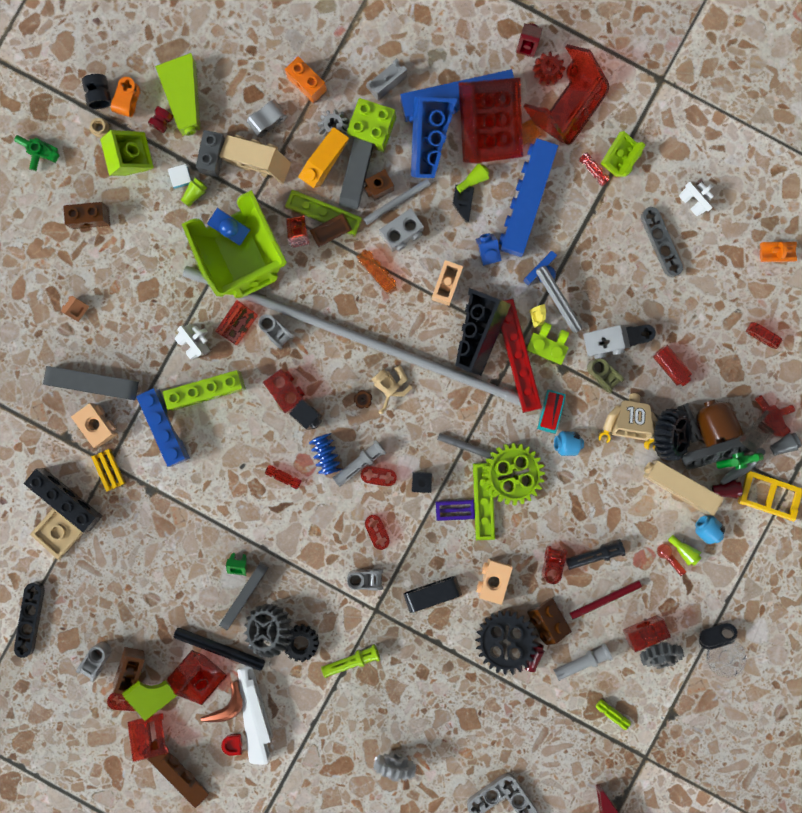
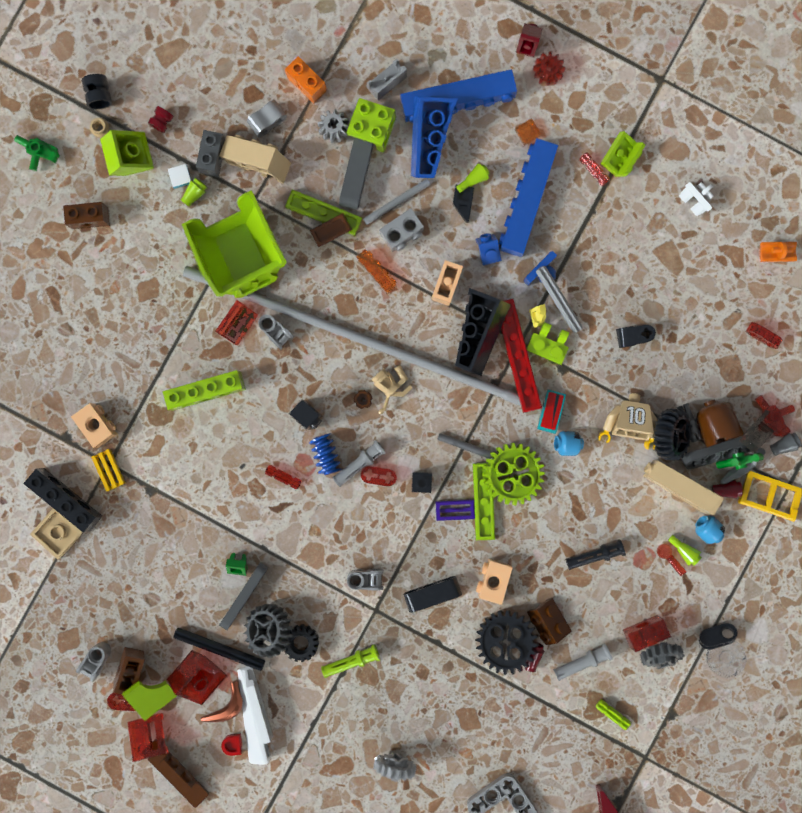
(32, 620): black beam -> none
(74, 308): nougat tile -> none
(90, 383): dark grey beam -> none
(125, 99): orange piece -> none
(156, 414): blue arch -> none
(181, 90): lime slope -> none
(195, 339): white hips -> none
(228, 226): blue tile -> none
(280, 394): clear red brick -> none
(297, 232): clear red slope -> none
(323, 158): light orange slope -> none
(373, 534): clear red beam -> none
(378, 185): reddish brown brick -> none
(491, 120): clear red slope -> none
(554, 563): clear red piece -> none
(577, 102): clear red windscreen -> none
(605, 600): dark red bar -> none
(607, 377): olive piece -> none
(618, 341): light grey brick -> none
(664, 241): dark grey beam -> none
(672, 365): clear red brick -> none

